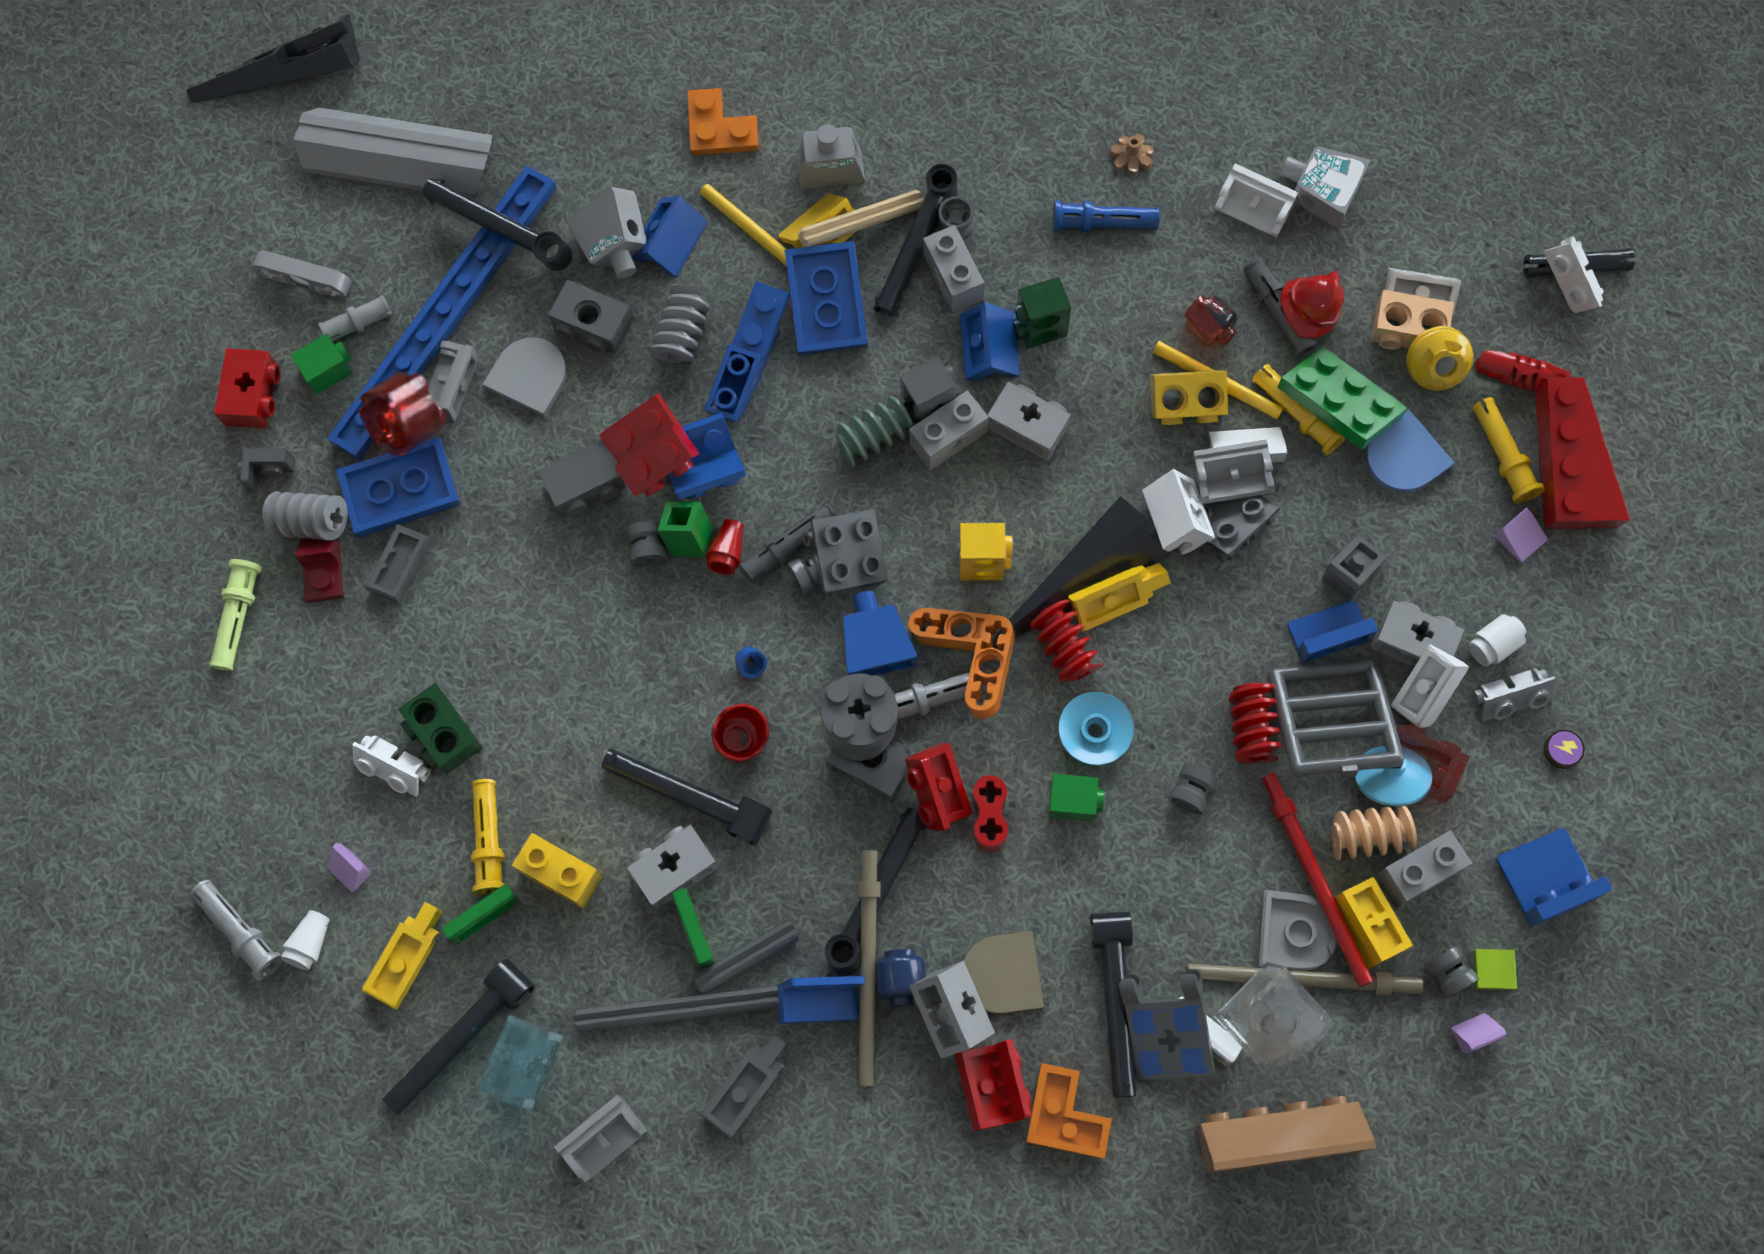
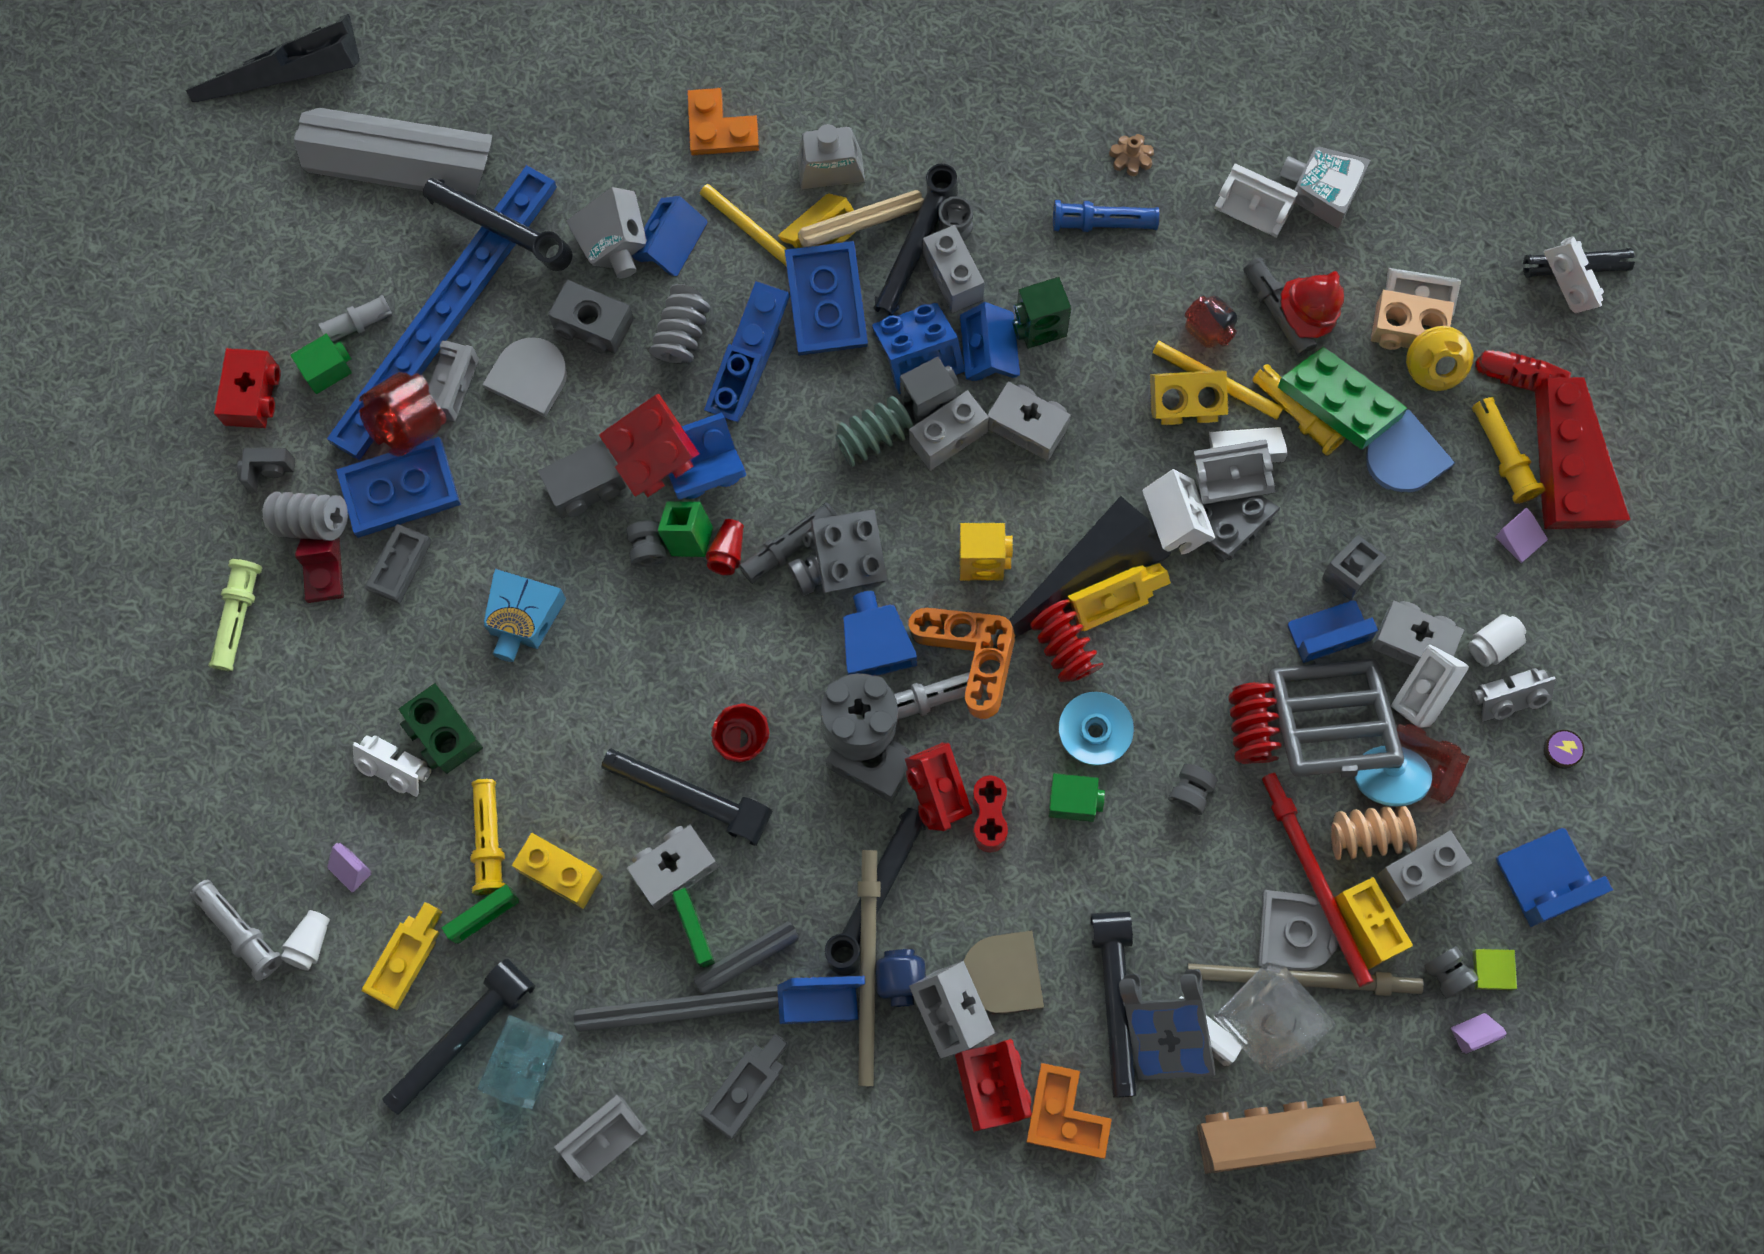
(296, 271): light grey beam -> none
(520, 612): none -> dark azure torso
(758, 659): blue hinge -> none
(918, 338): none -> blue bracket

